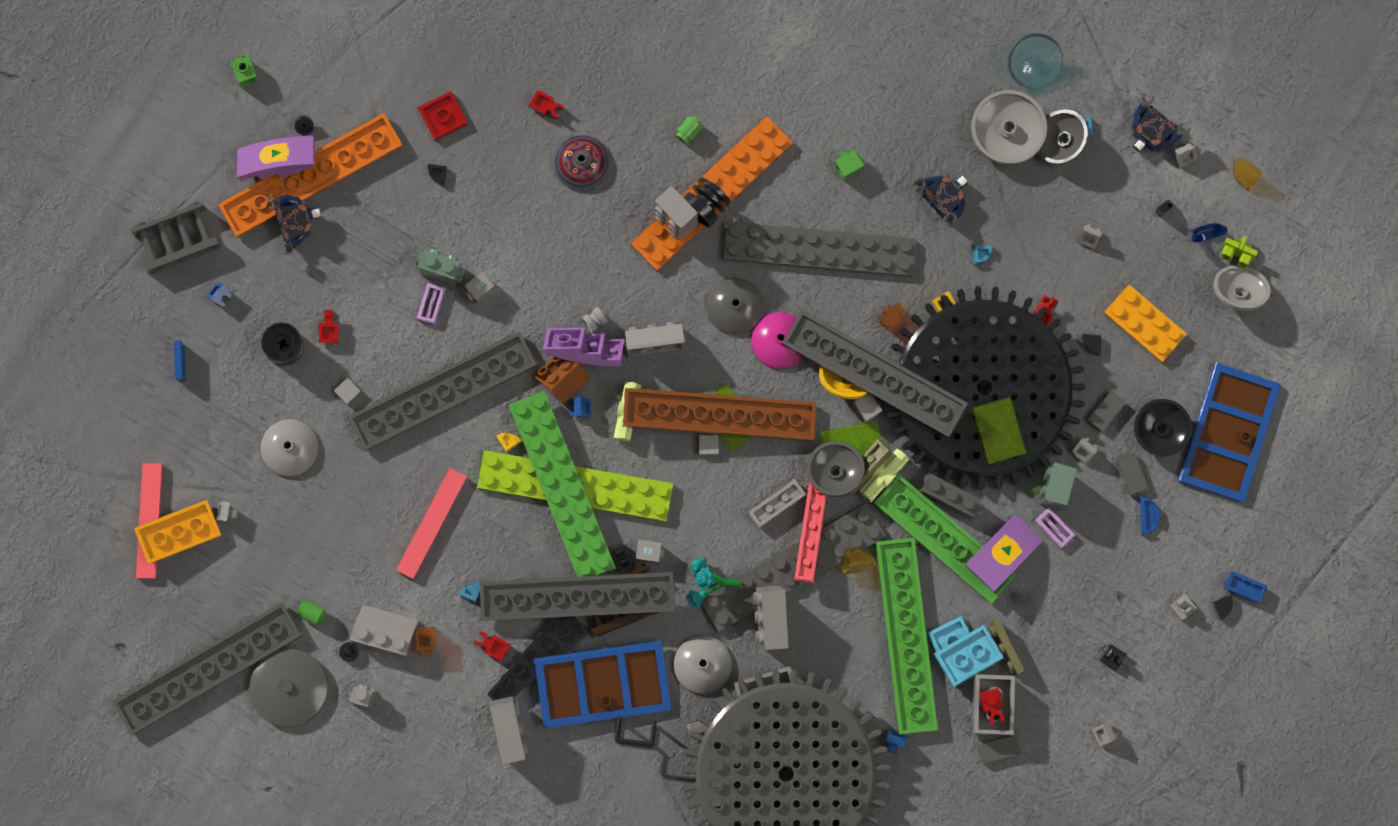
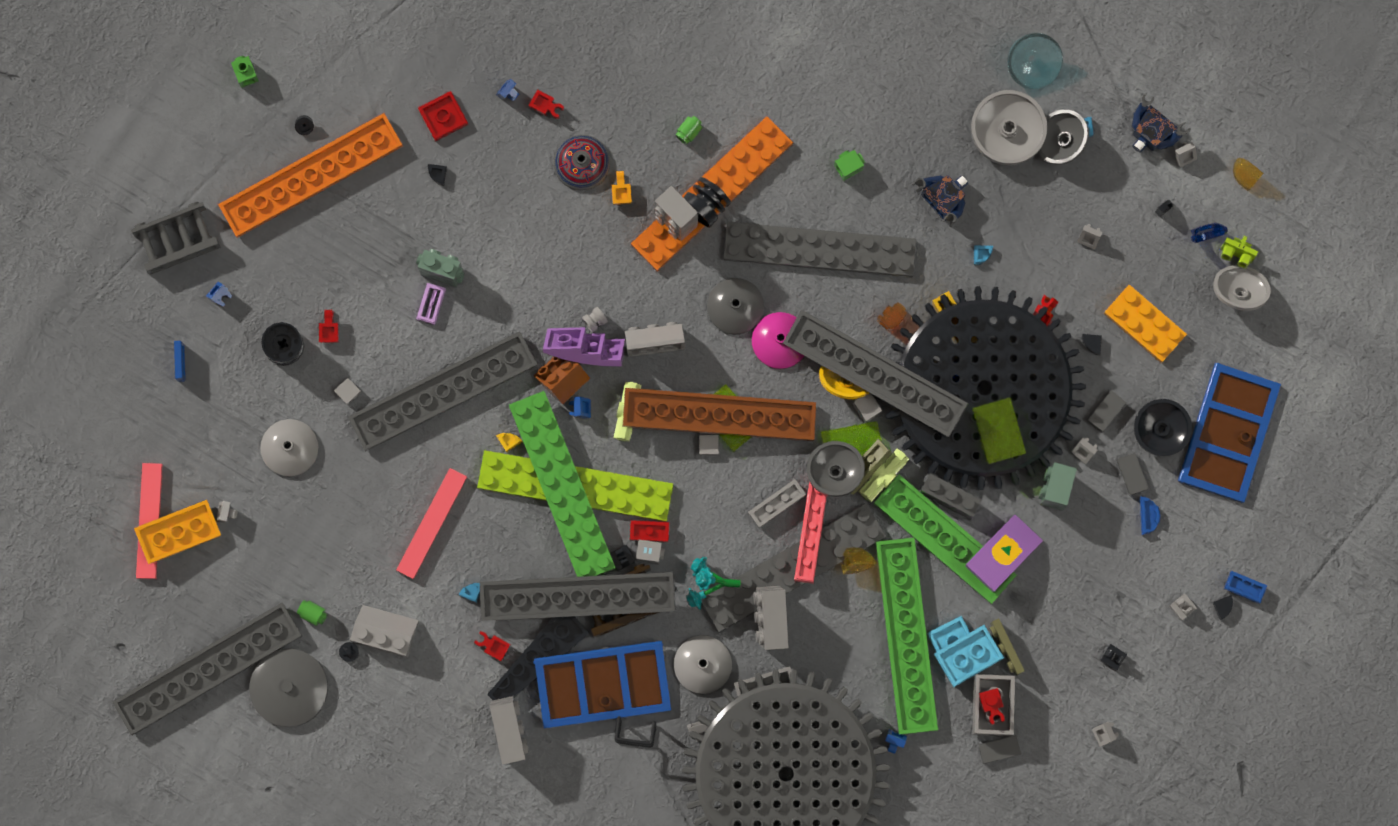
(275, 157): medium lavender slope -> none
(293, 220): torso -> none
(362, 696): light grey brick -> none
(423, 633): clear orange brick -> none
(479, 288): light grey brick -> none
(508, 90): none -> blue tile
(621, 192): none -> light orange plate
(649, 531): none -> red plate
(1065, 540): lavender tile -> none

